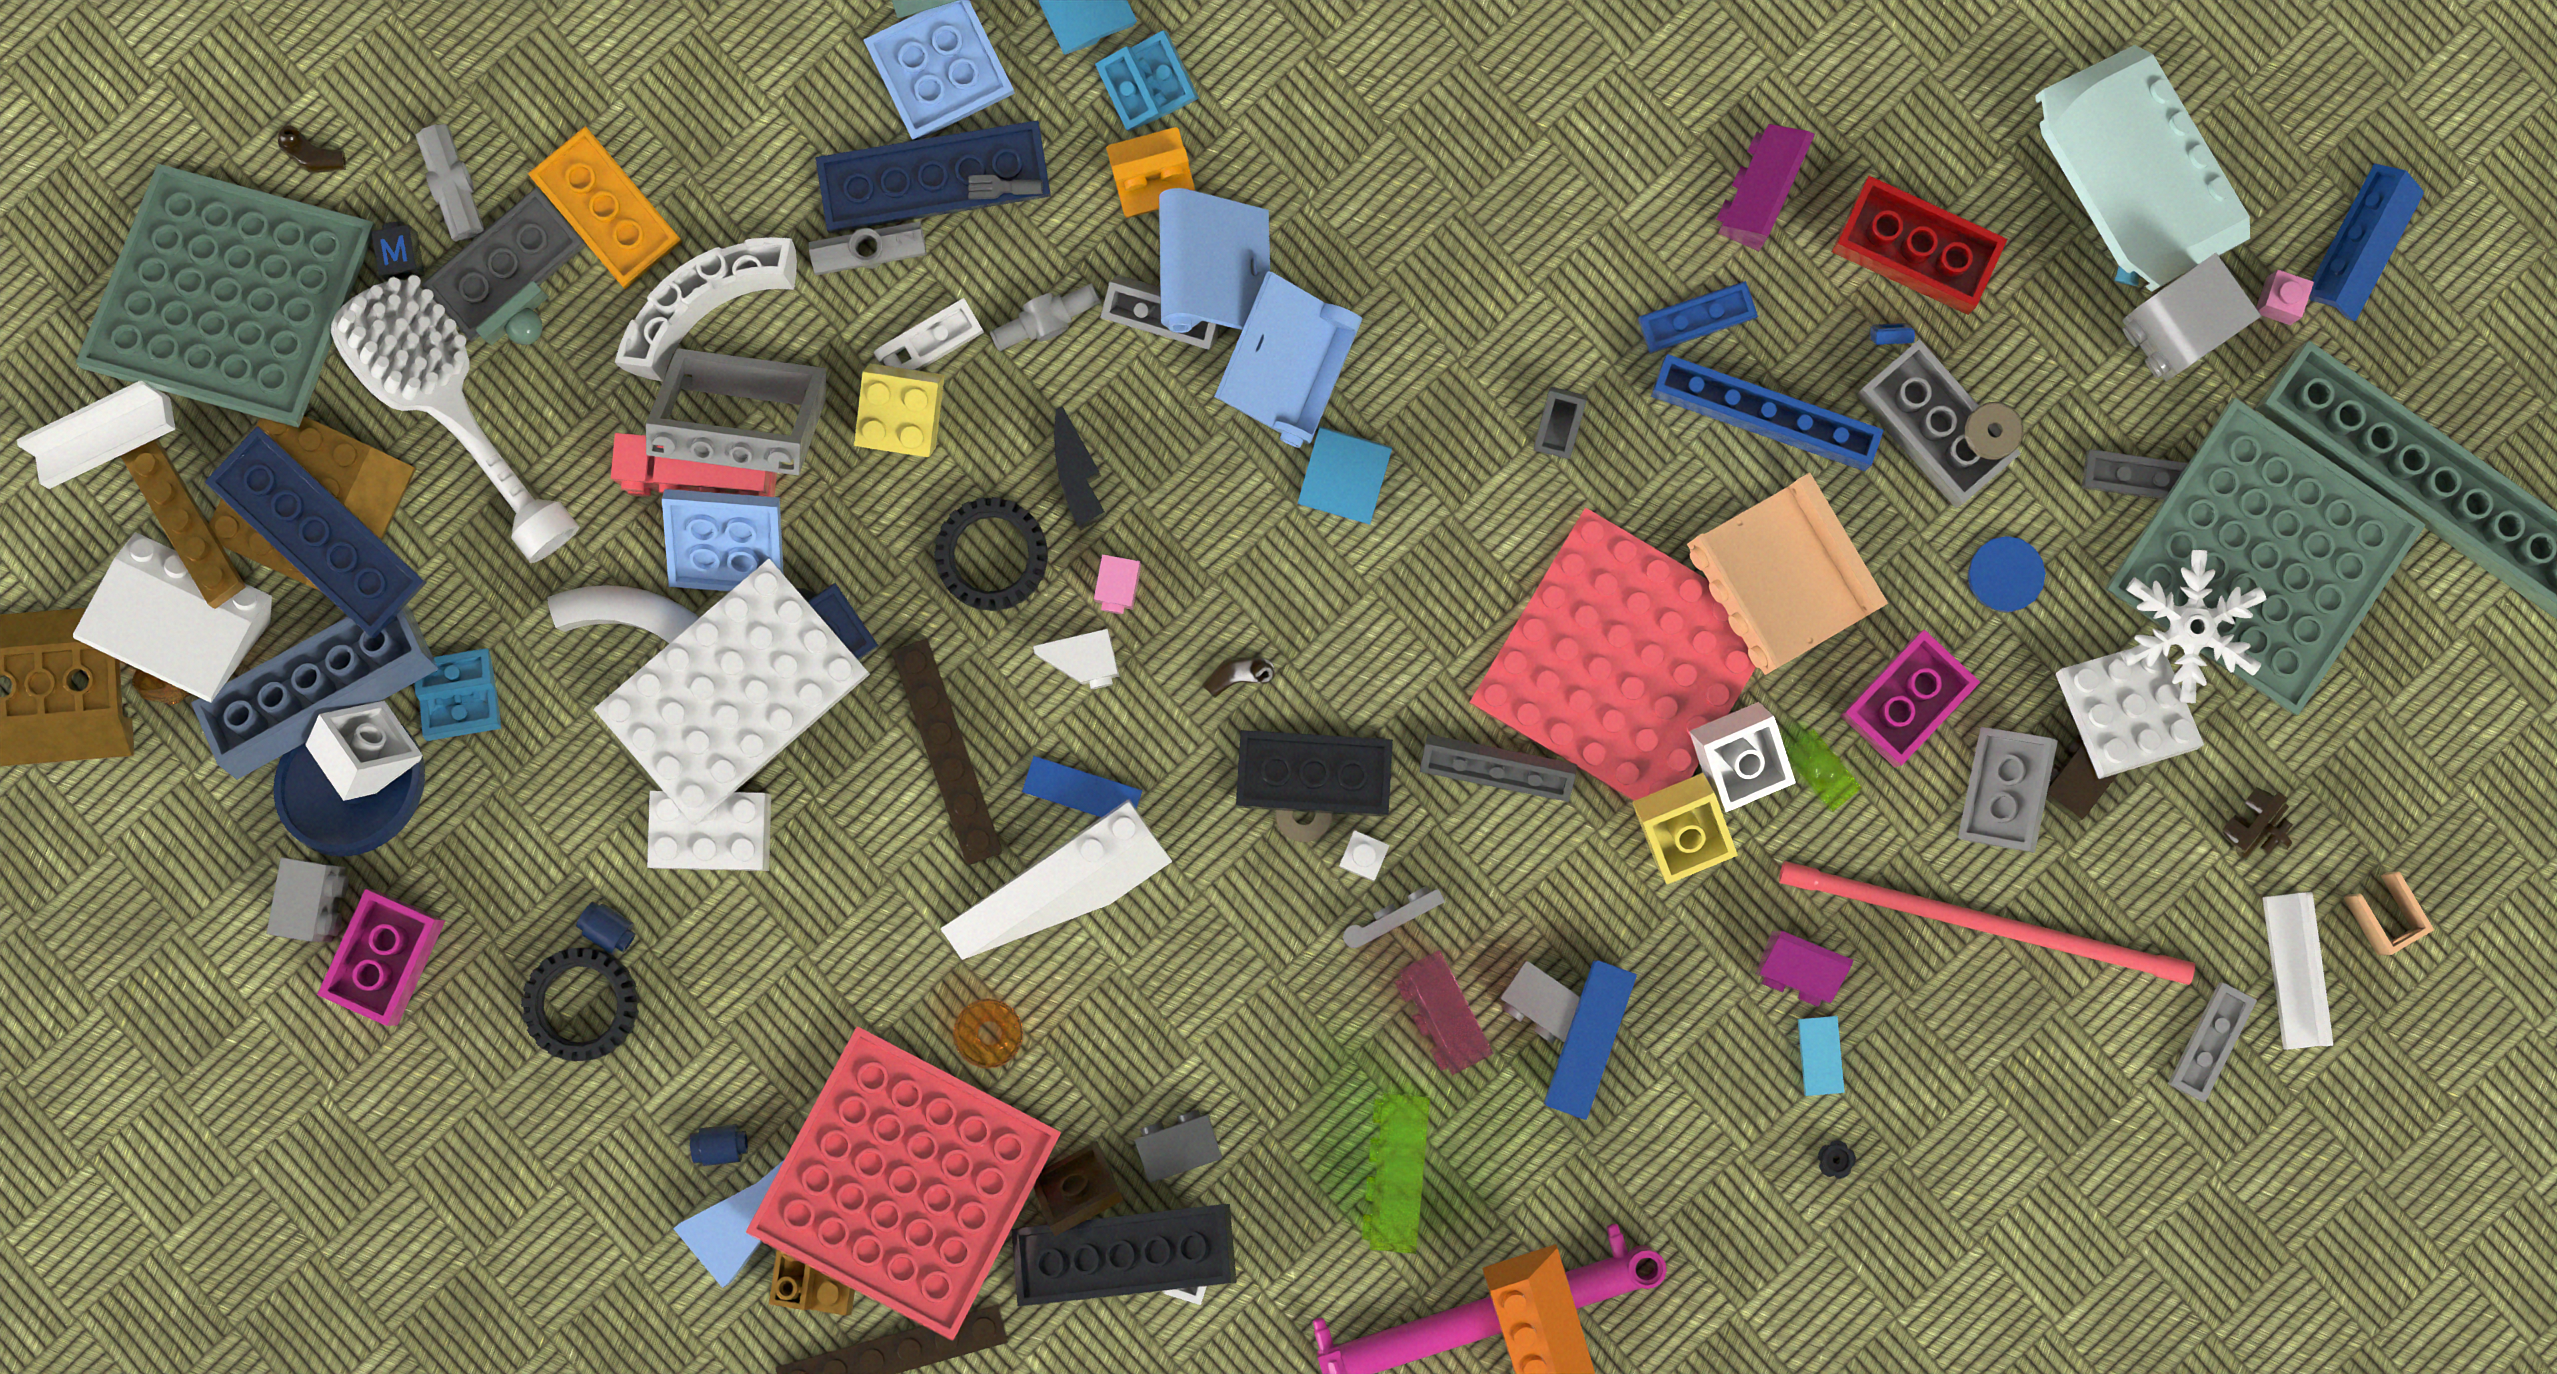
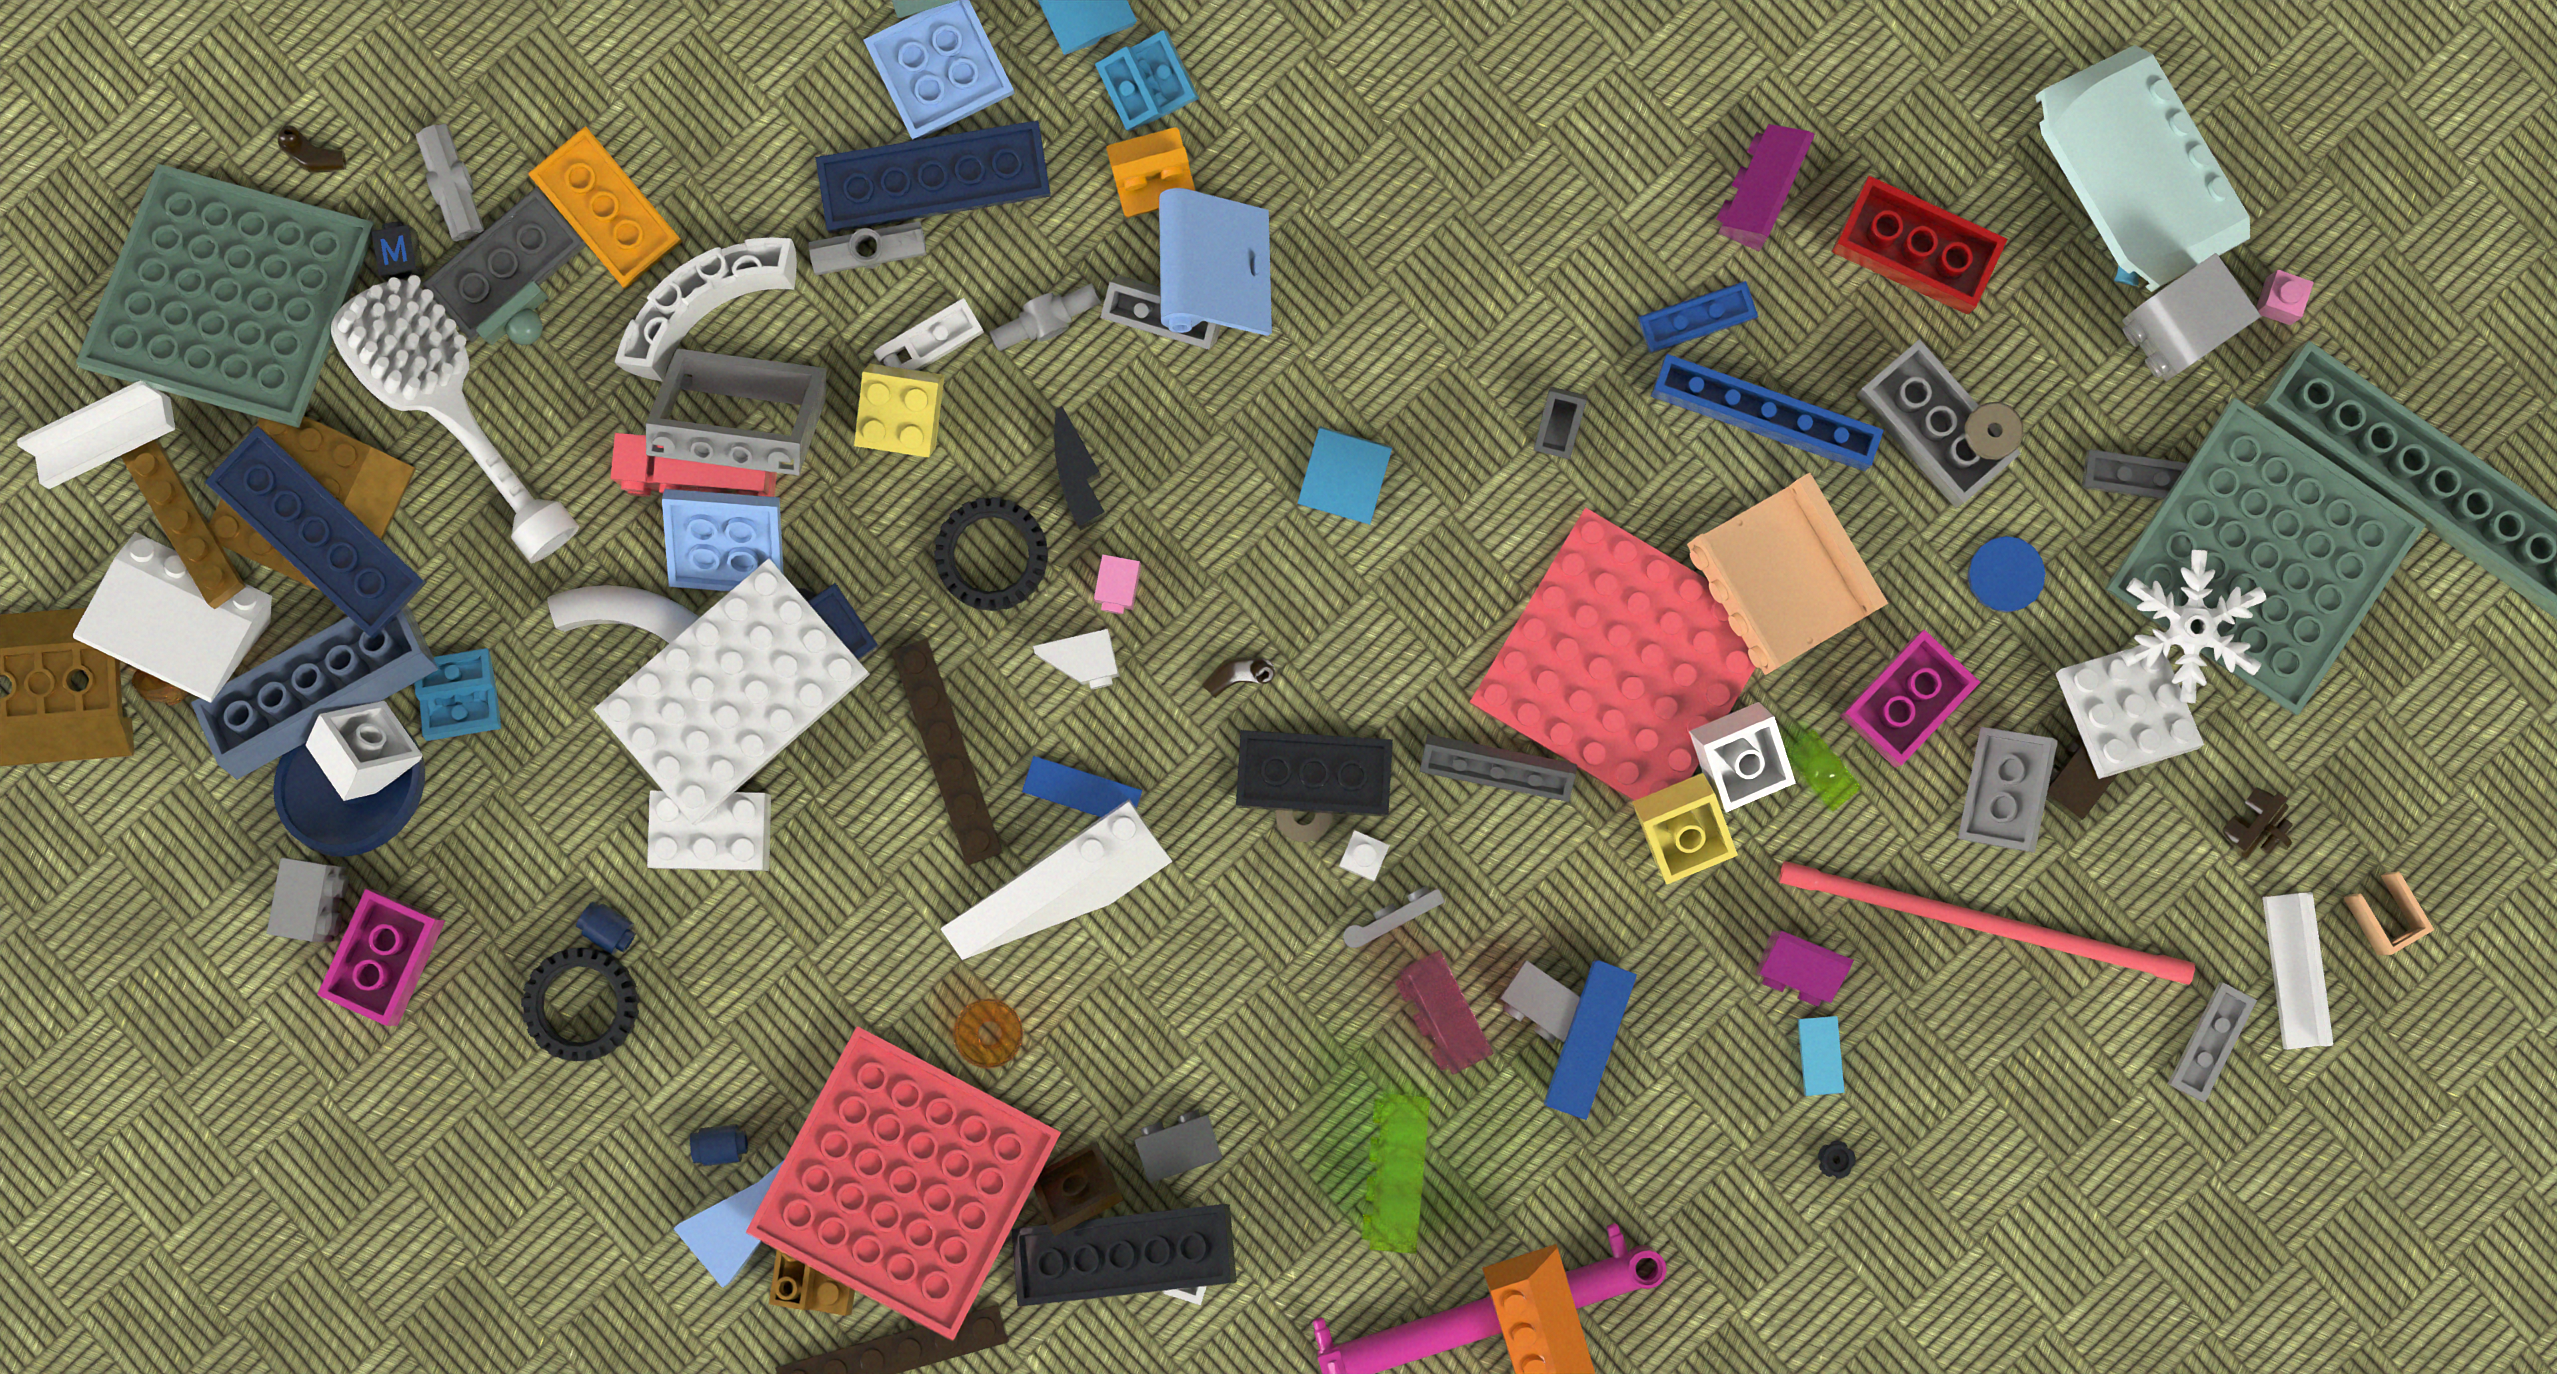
(992, 187): dark grey piece -> none
(1288, 359): light blue door -> none
(1892, 333): blue tile -> none
(2366, 240): blue panel -> none

